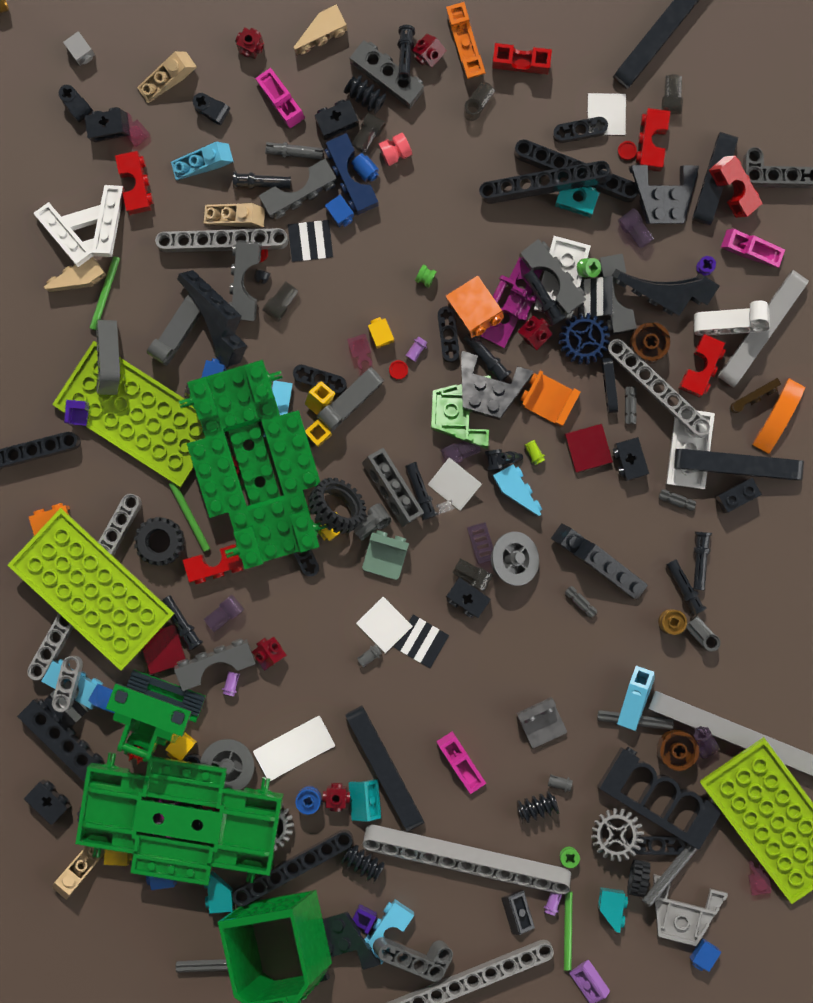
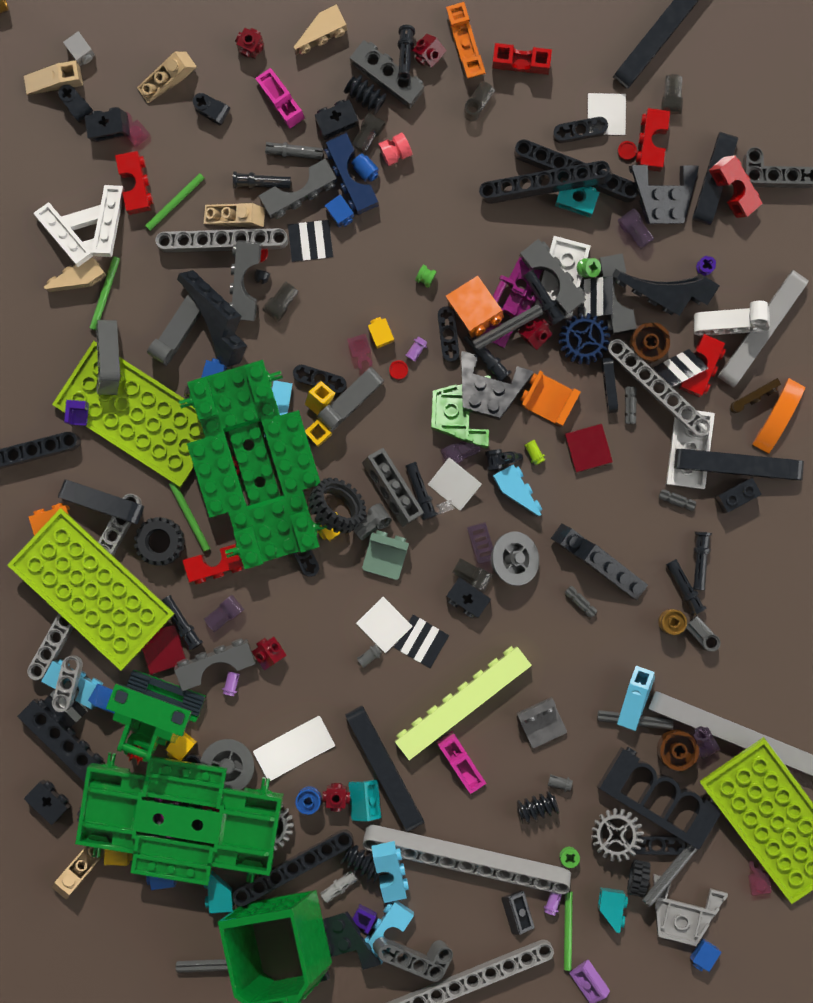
(53, 78): none -> tan slope
(101, 501): none -> black beam
(175, 201): none -> bright green bar
(202, 160): medium azure slope -> none
(339, 886): none -> light grey pin
(387, 859): none -> medium azure arch
(462, 703): none -> yellowish green brick
(507, 327): none -> dark grey axle
(634, 449): black brick -> none
(680, 367): none -> black sticker
(752, 248): dark pink slope -> none

